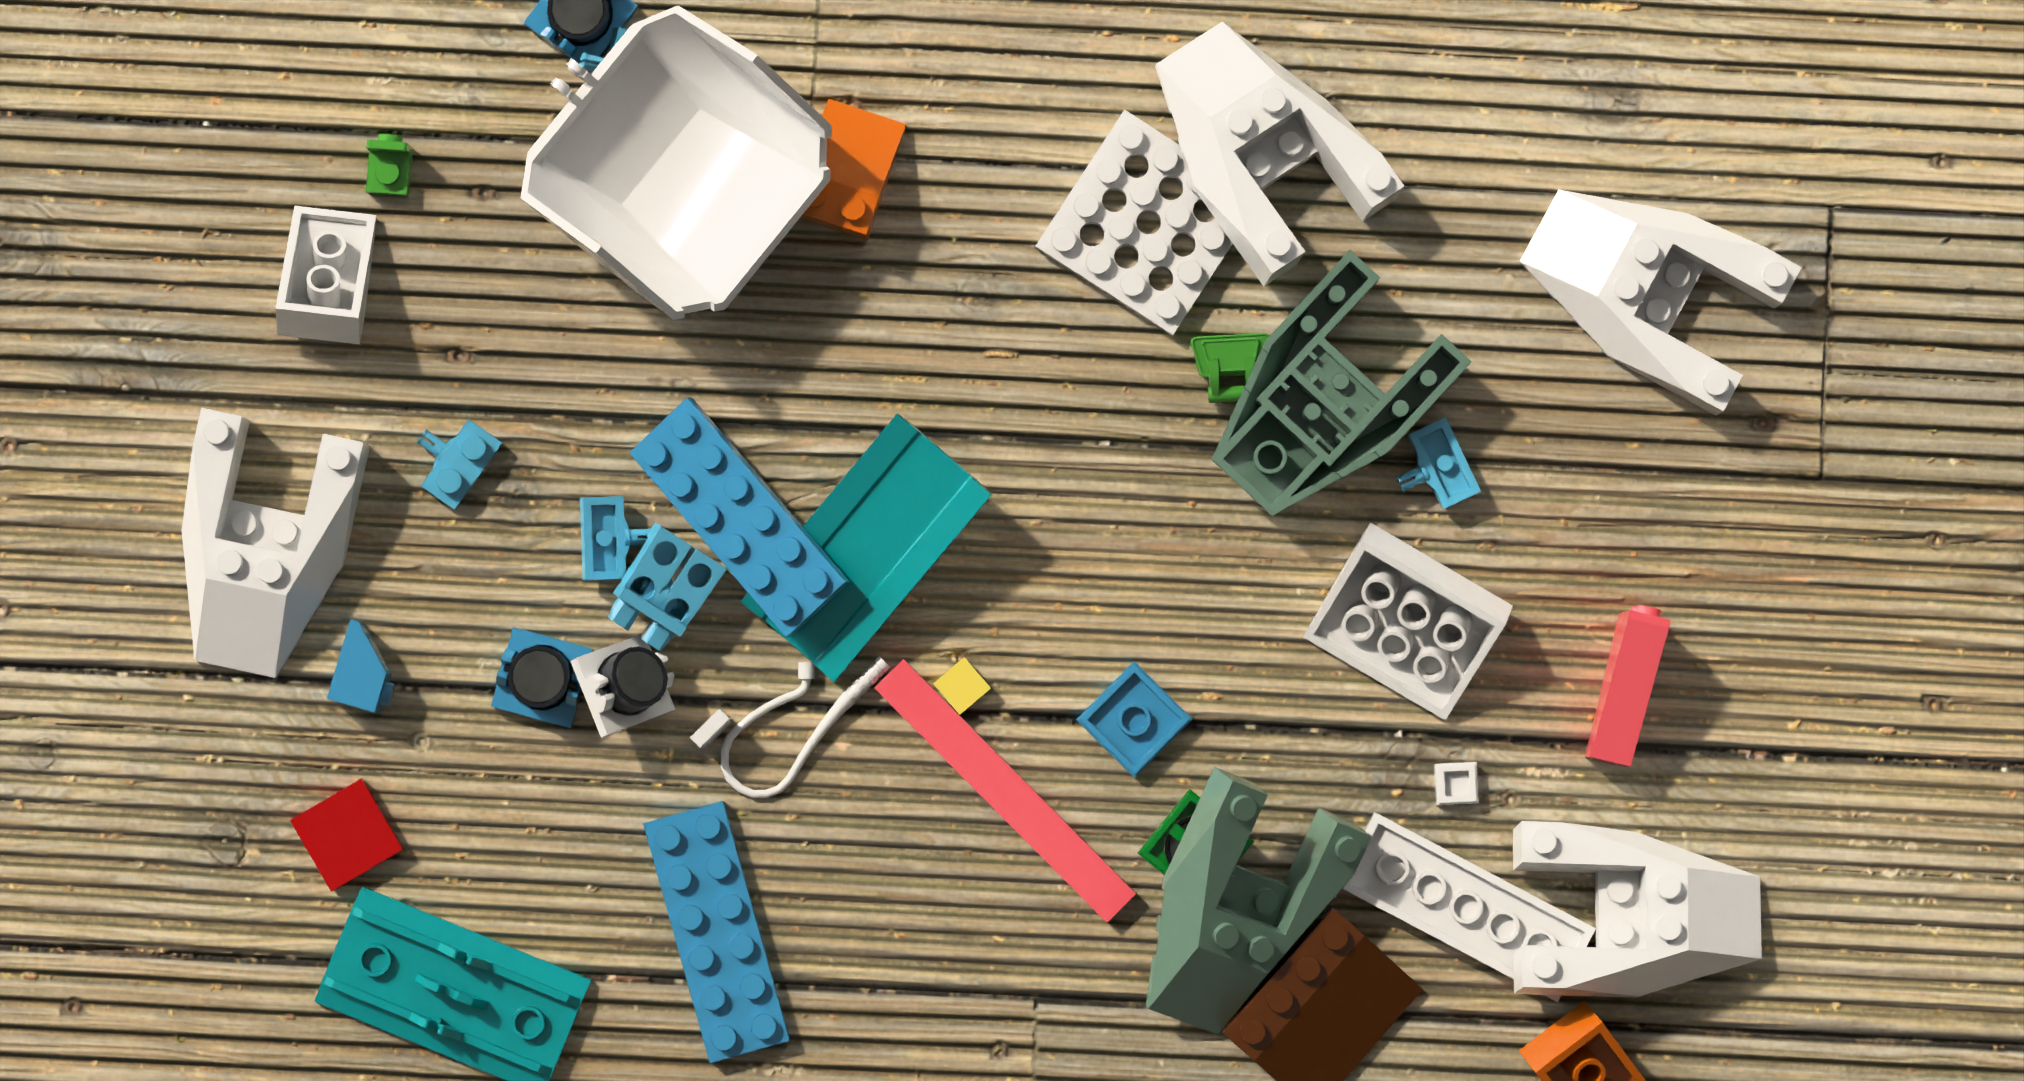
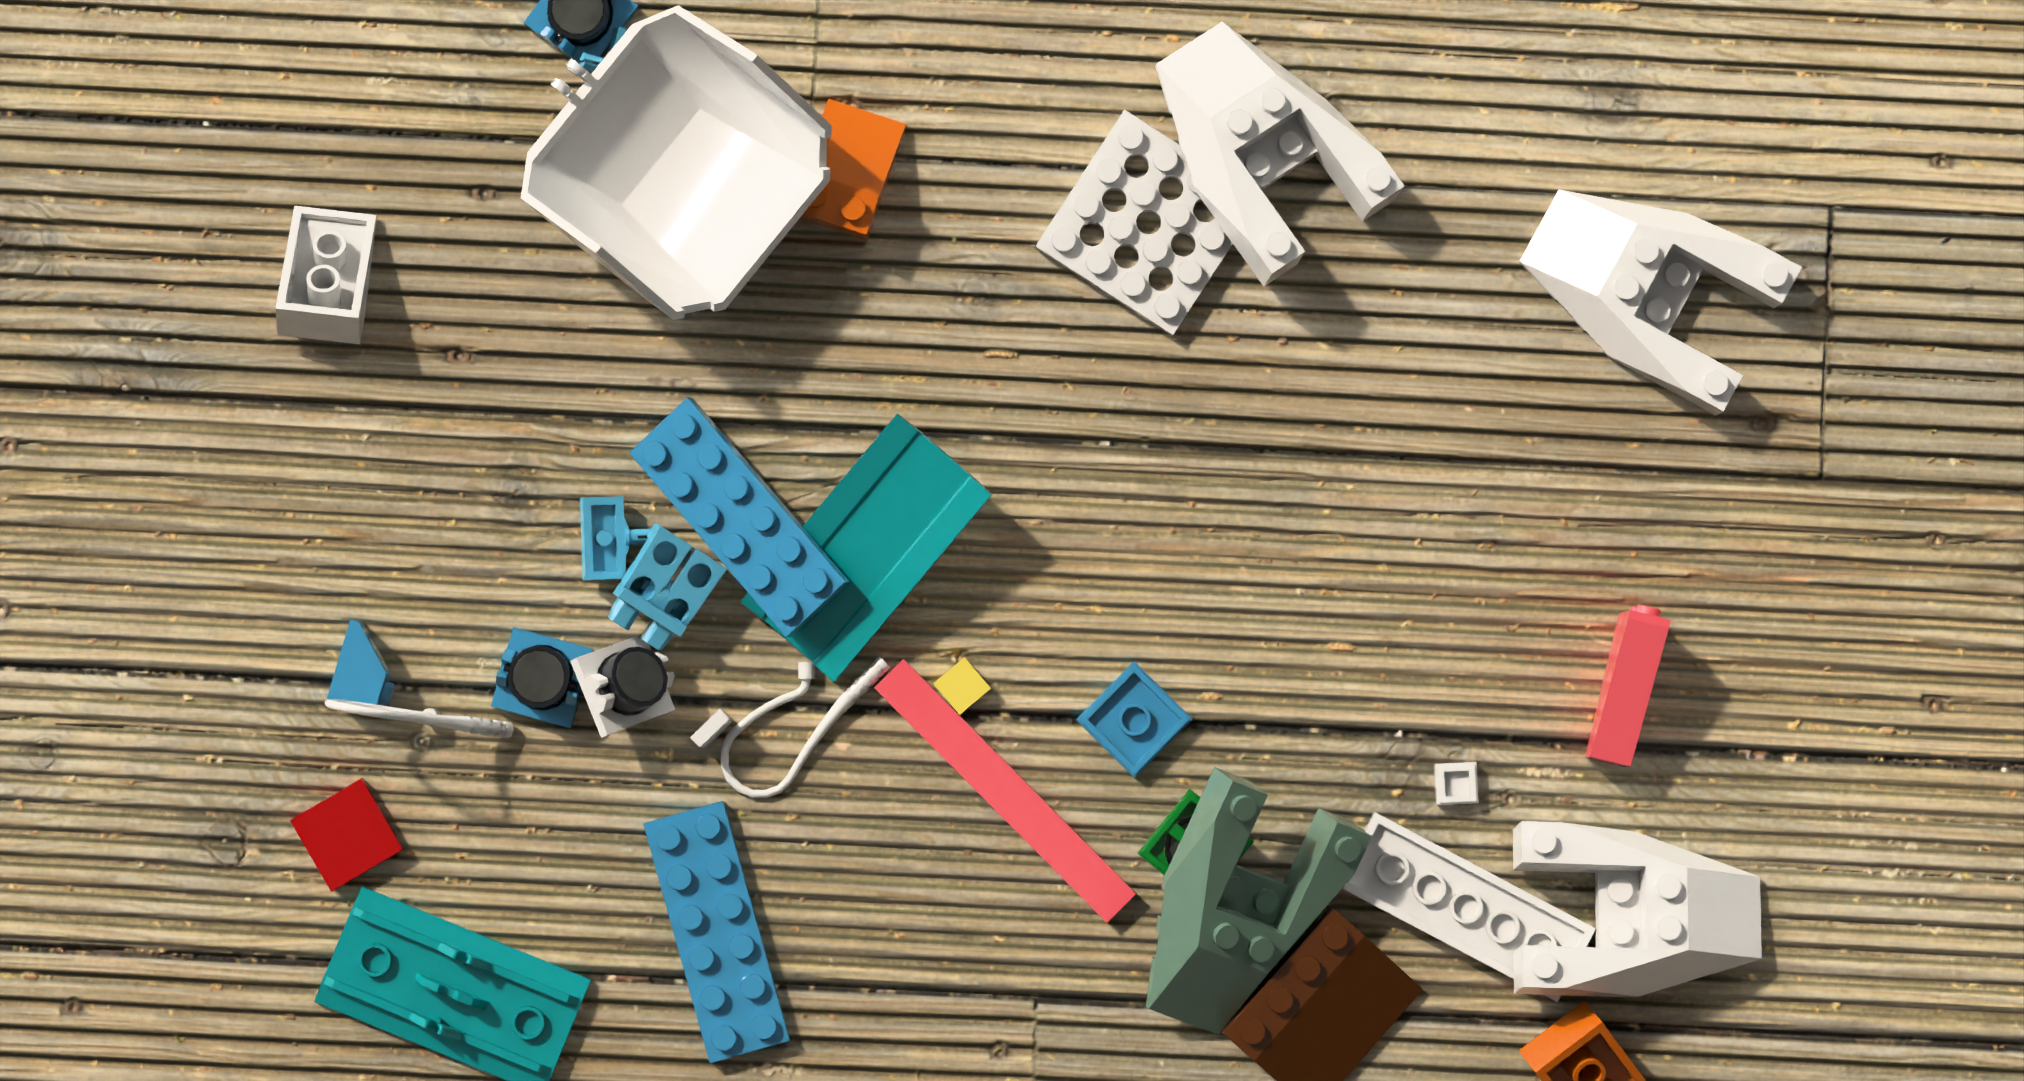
(254, 567): white wedge -> none
(389, 166): bright green bracket -> none
(428, 716): none -> white piece
(458, 462): medium azure plate -> none
(1226, 357): bright green piece -> none
(1311, 411): sand green wedge -> none
(1408, 621): white slope -> none
(1440, 465): medium azure plate -> none

